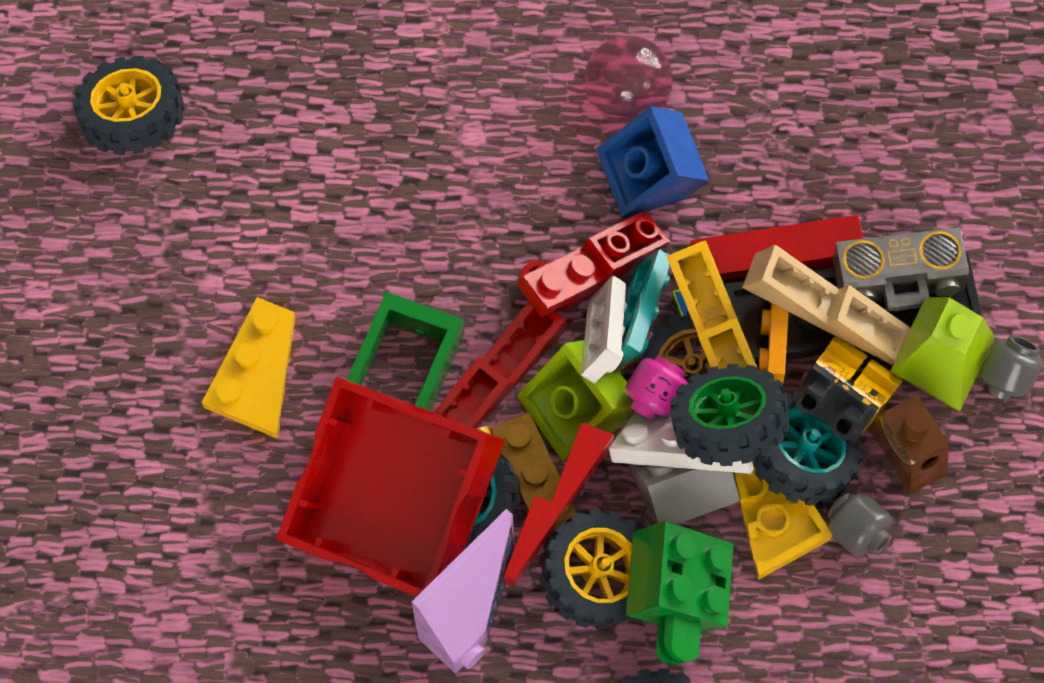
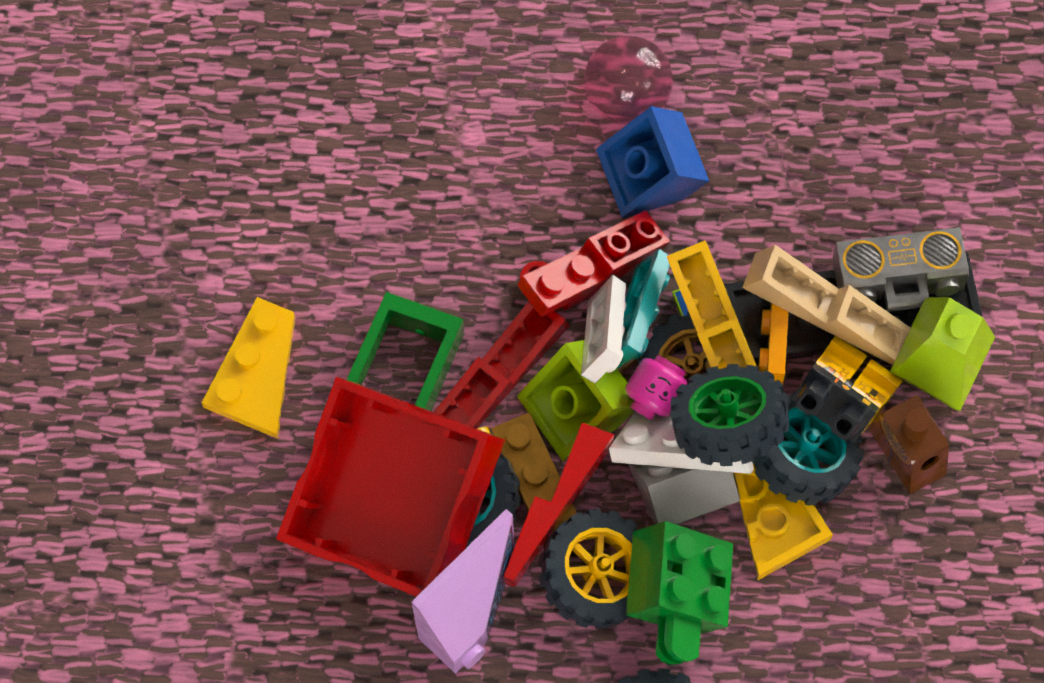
(134, 121): black wheel -> none
(807, 242): red slope -> none
(860, 524): dark grey head -> none
(1012, 367): dark grey head -> none

